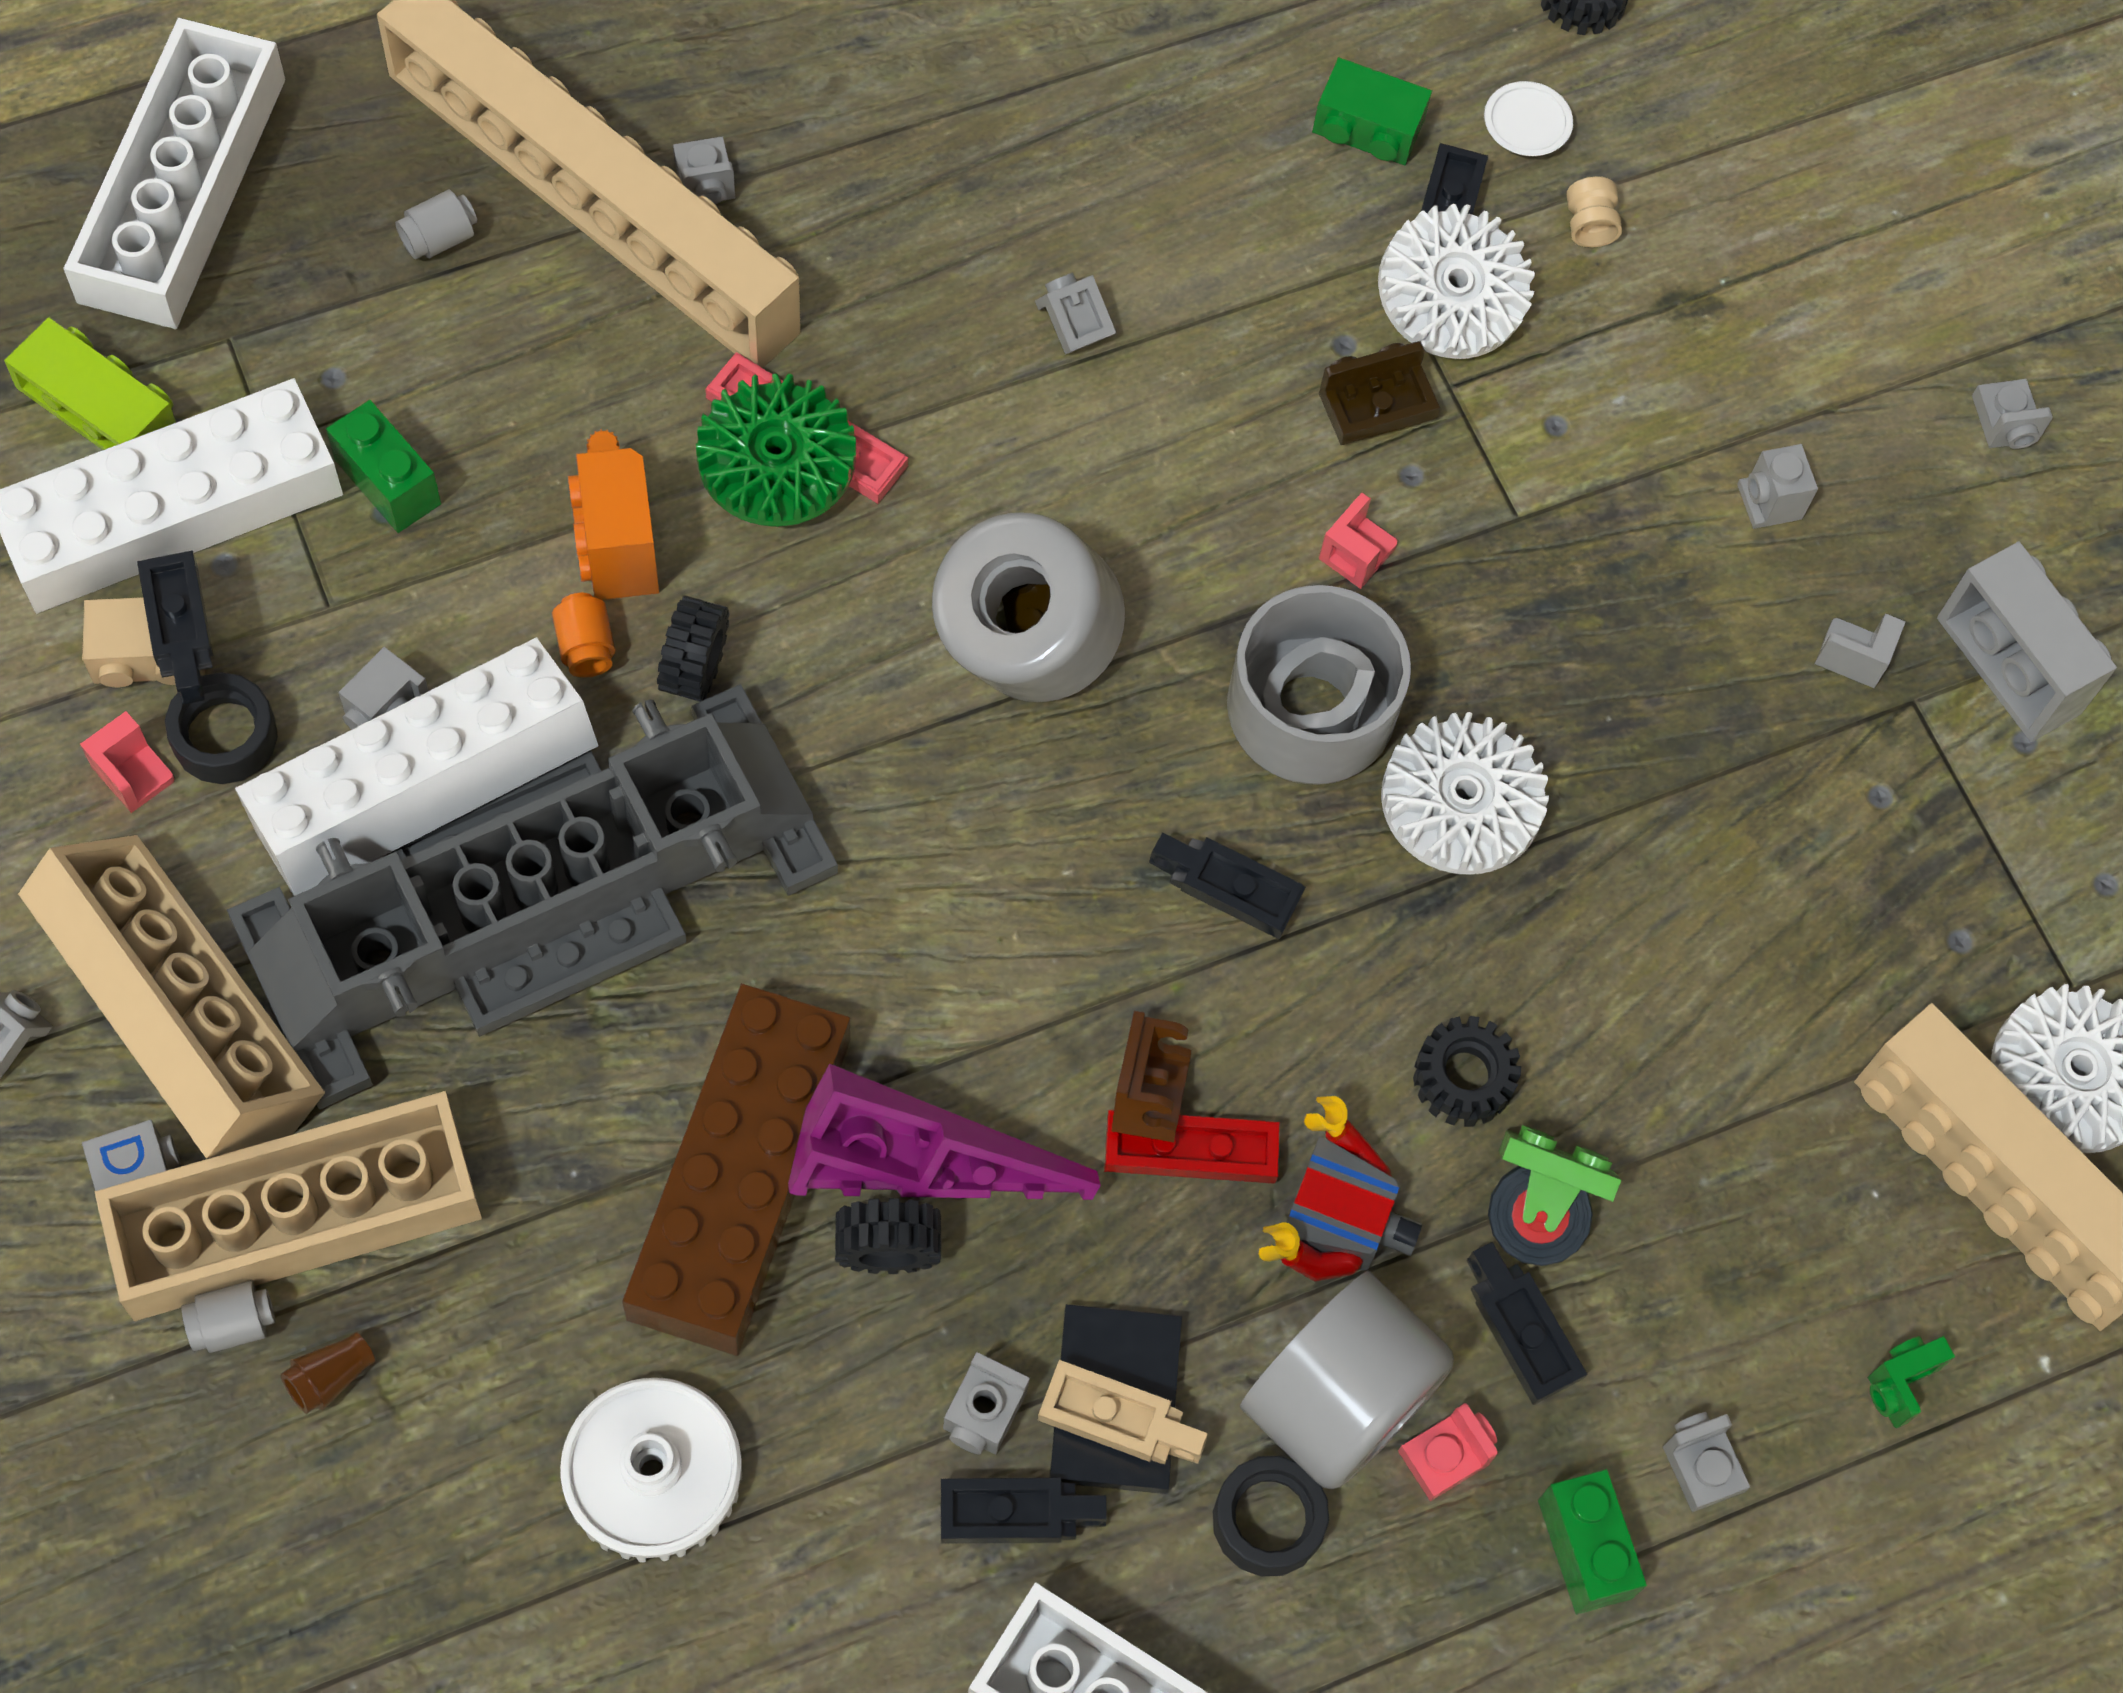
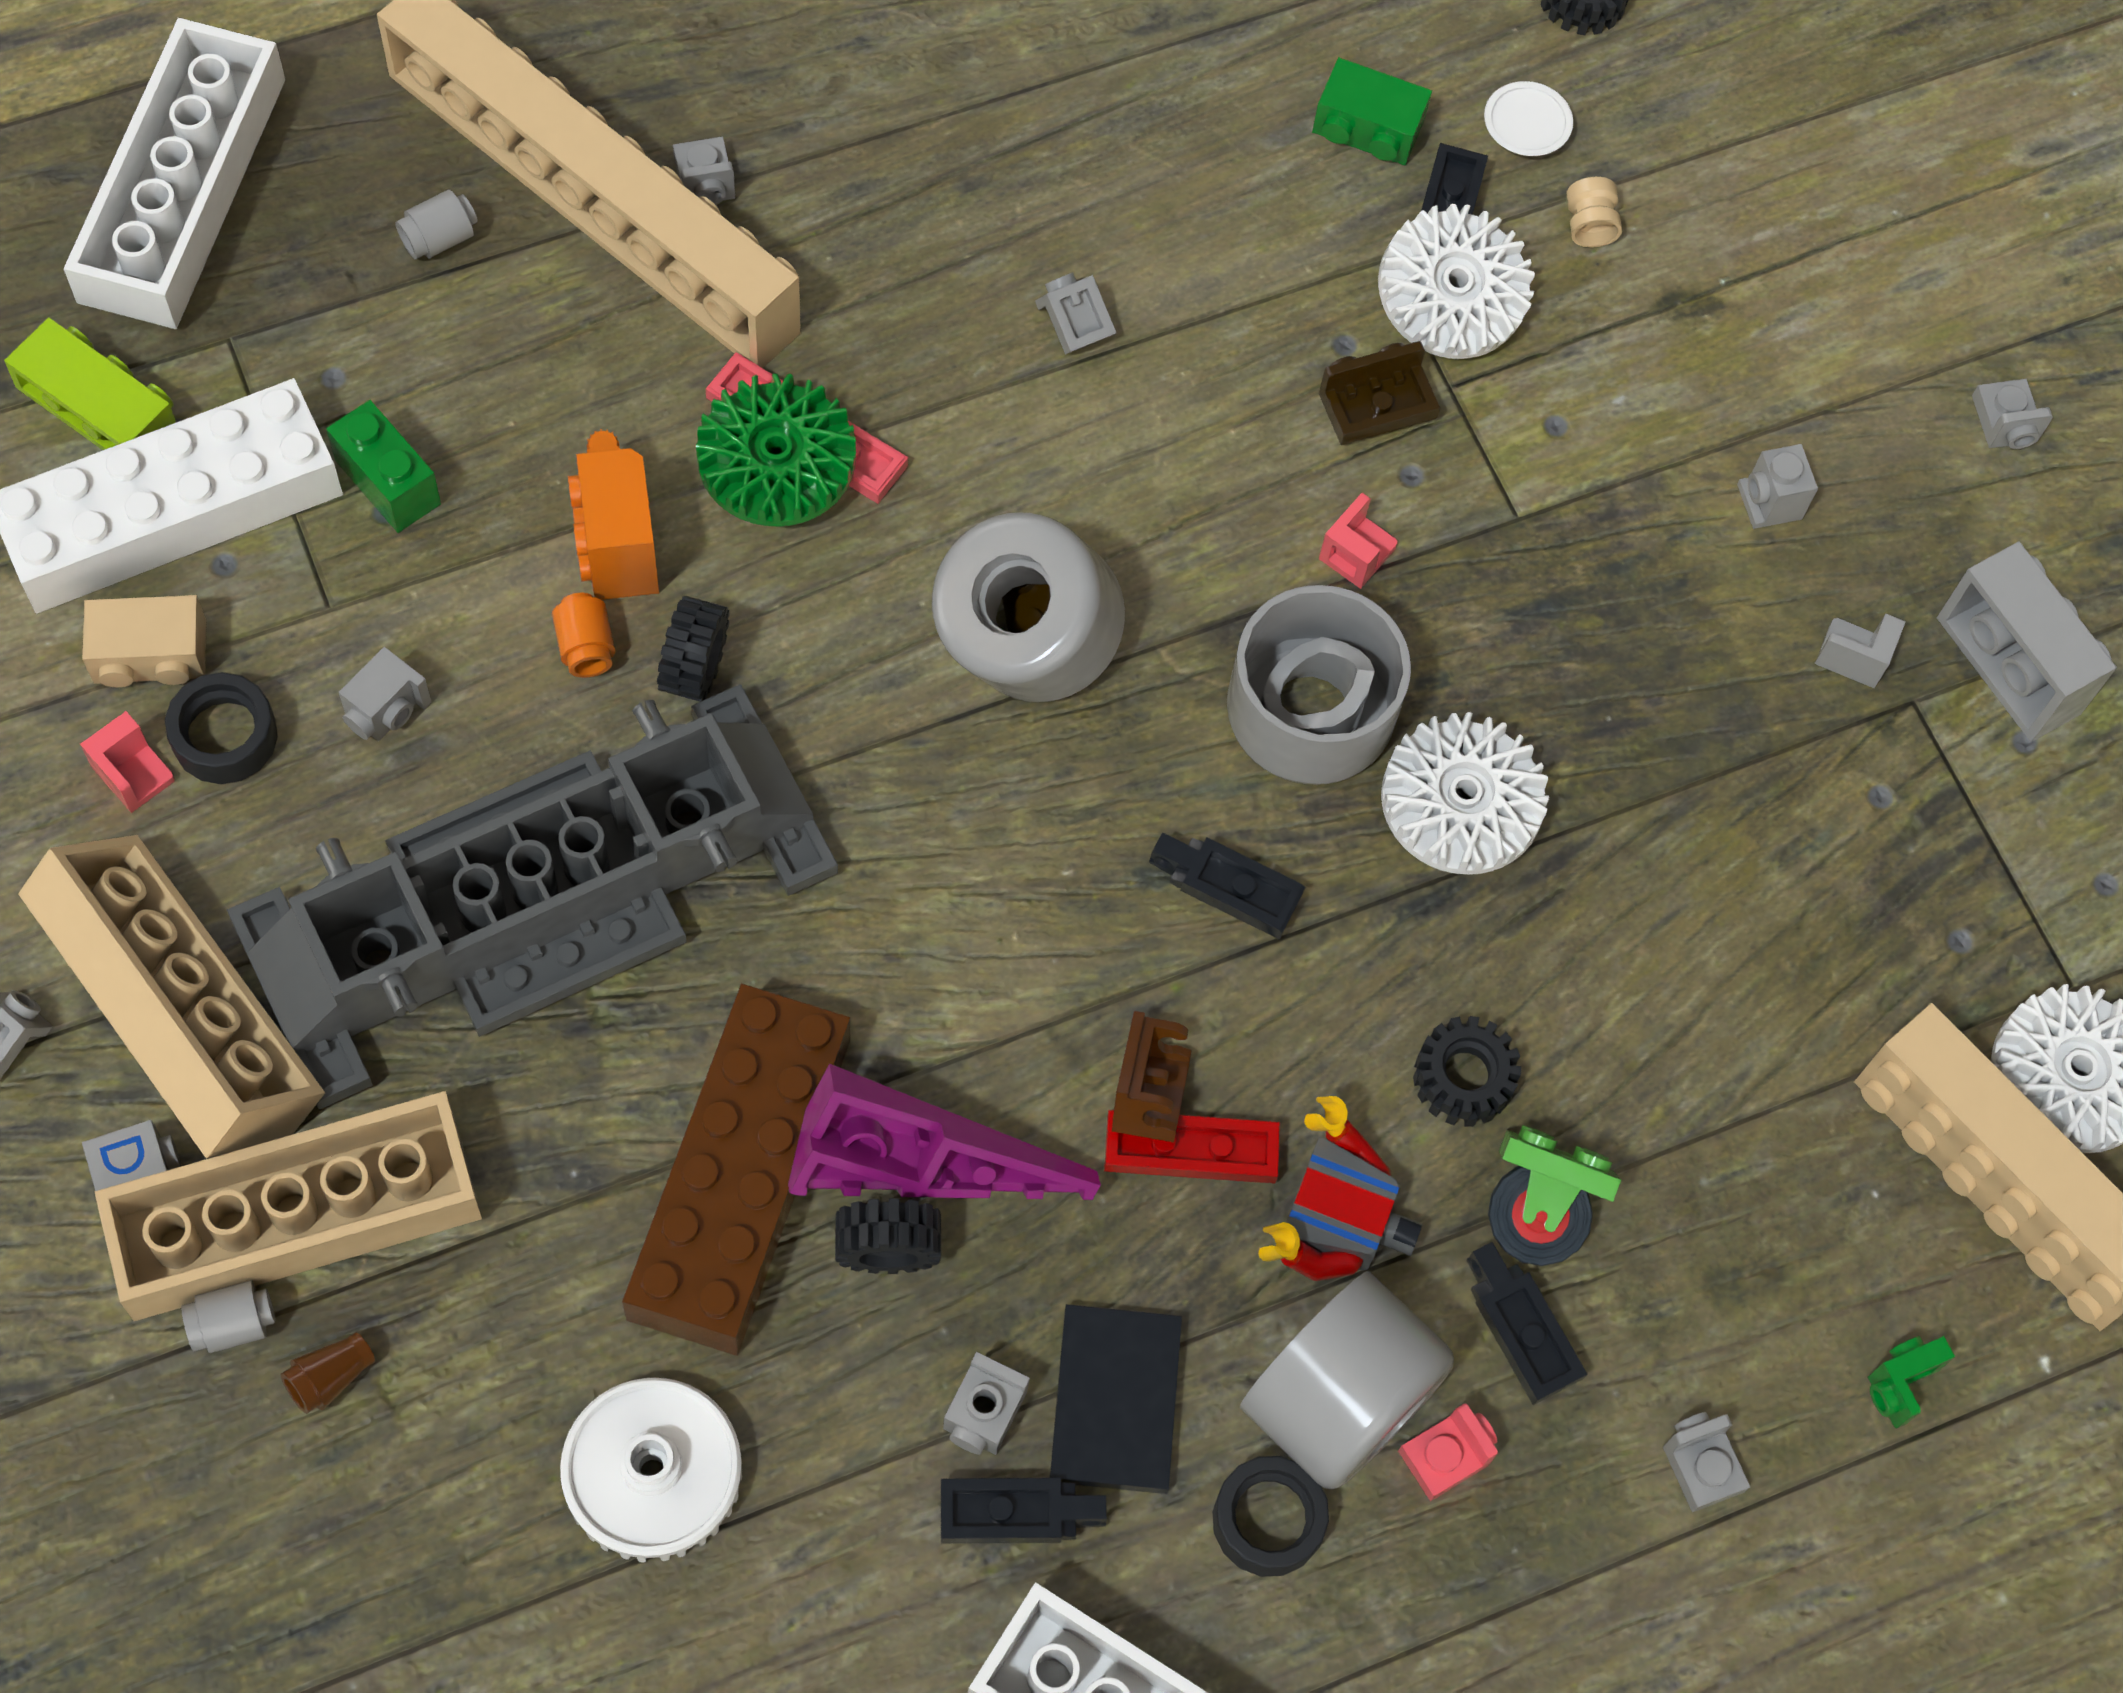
(177, 621): black hinge -> none
(419, 765): white brick -> none
(1118, 1416): tan hinge -> none
(1591, 1542): green brick -> none

